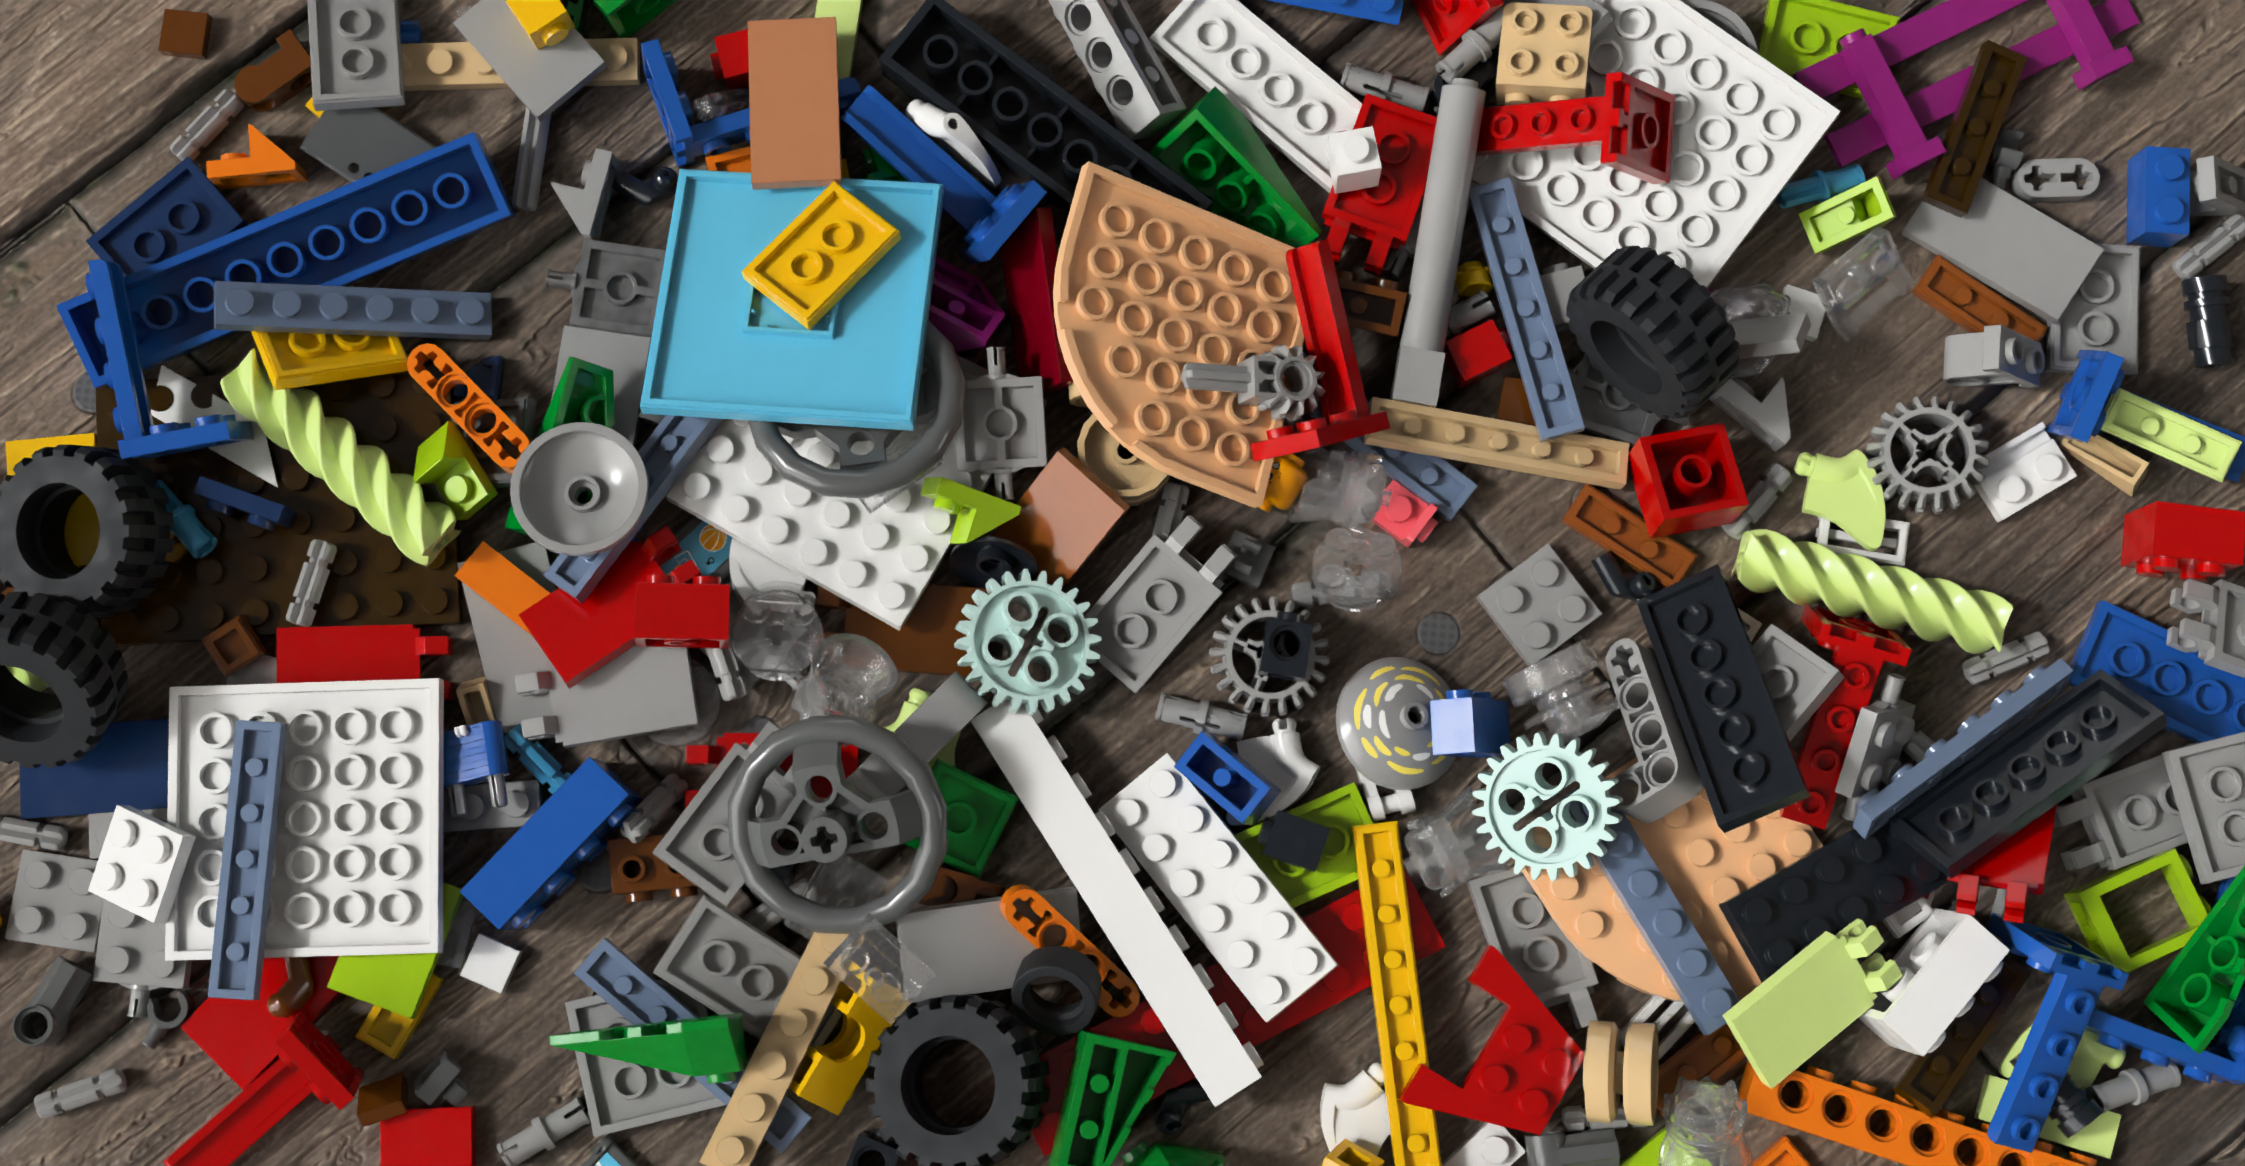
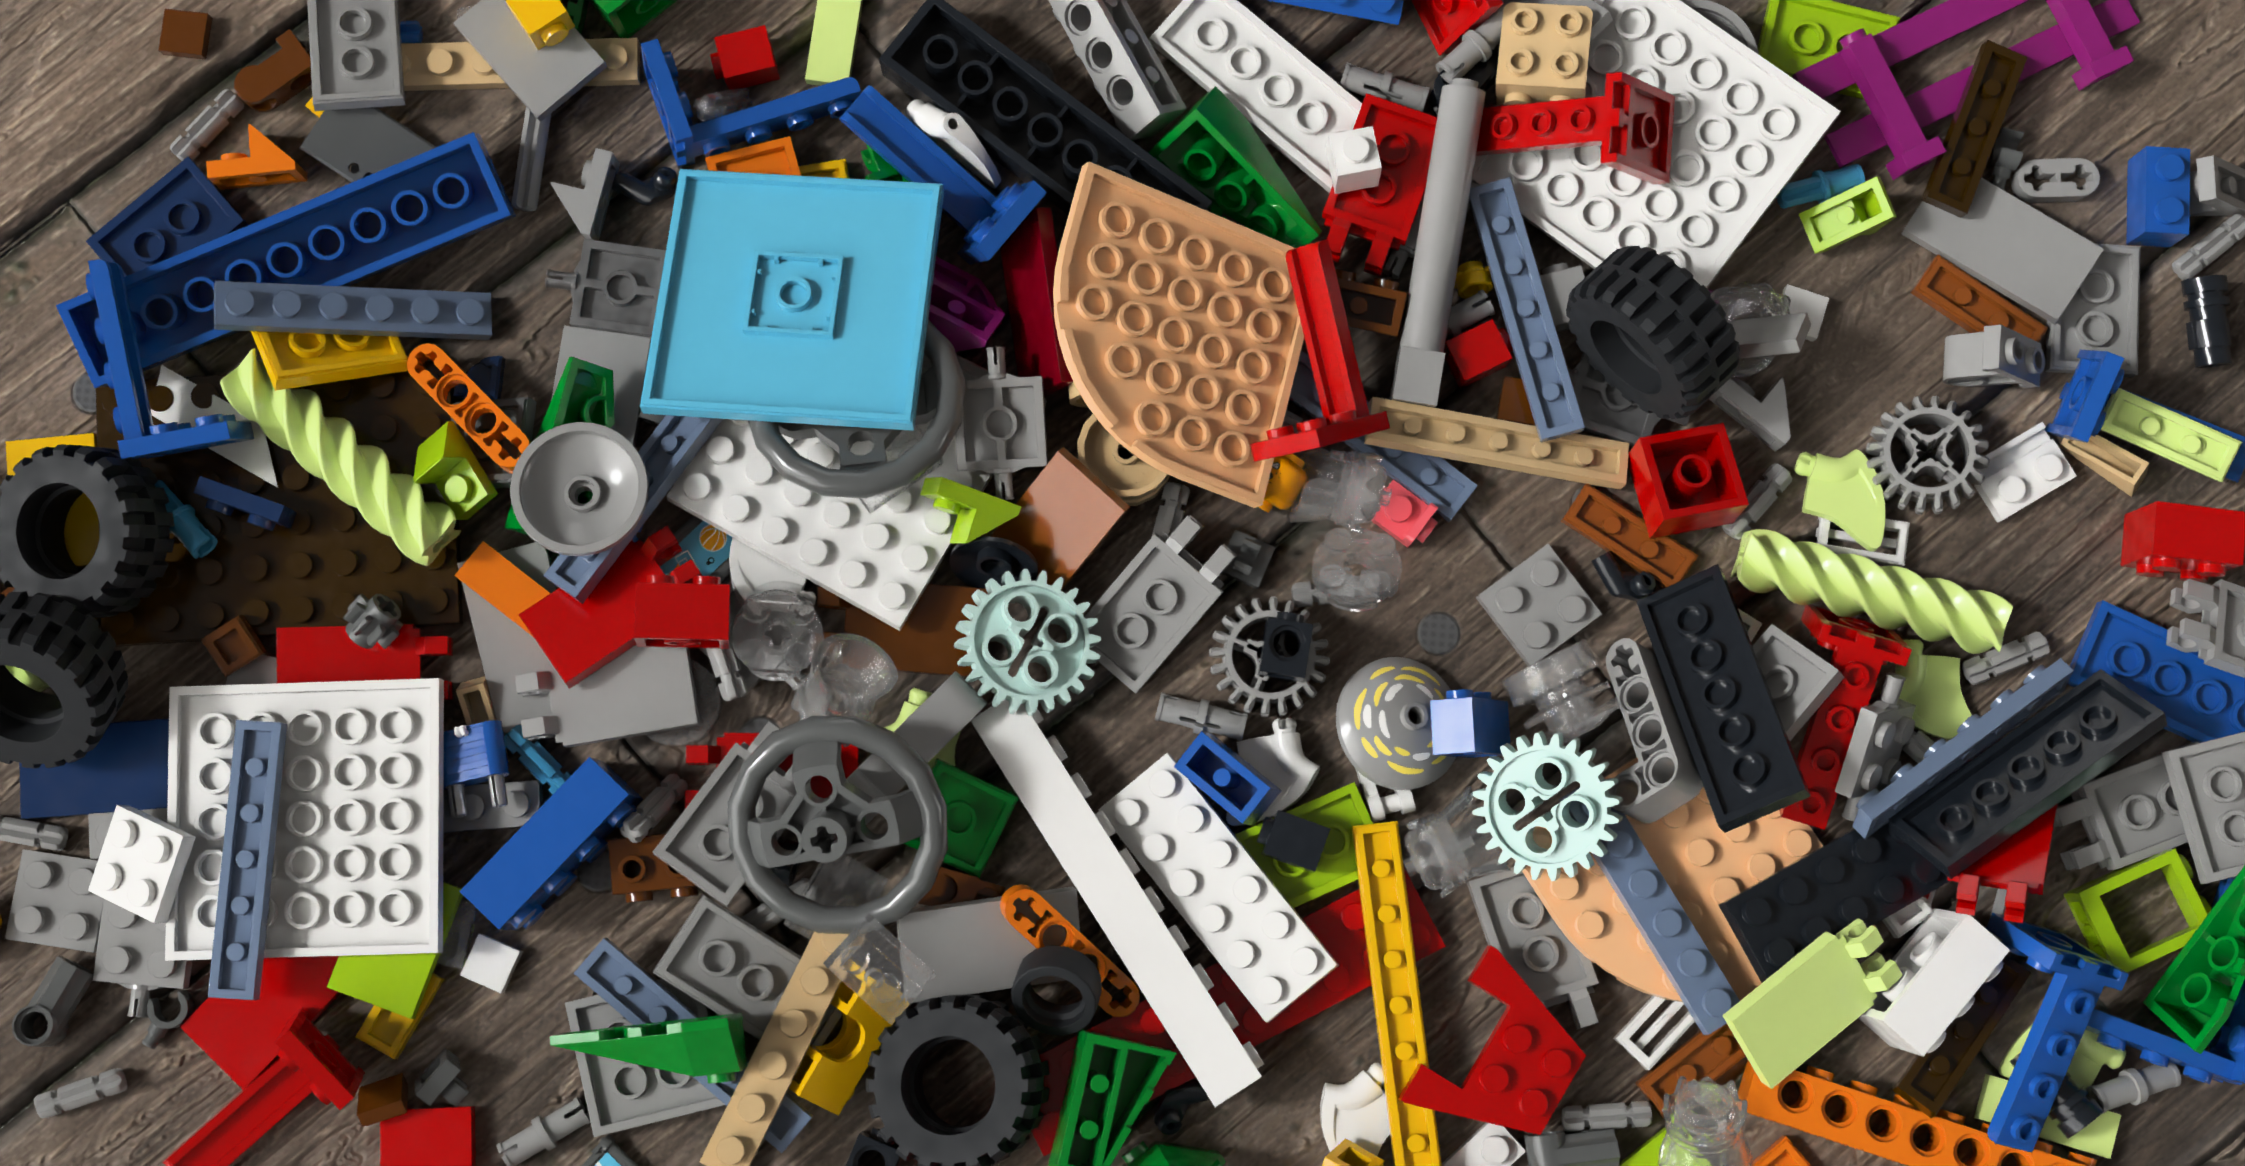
(295, 991): reddish brown arm -> none
(311, 583): light grey axle -> none
(373, 621): none -> dark grey gear
(794, 103): nougat tile -> none
(821, 255): yellow tile -> none
(1260, 381): light grey gear -> none
(1616, 1072): tan wheel -> none
(1857, 274): clear plate -> none
(1935, 690): none -> yellowish green arm

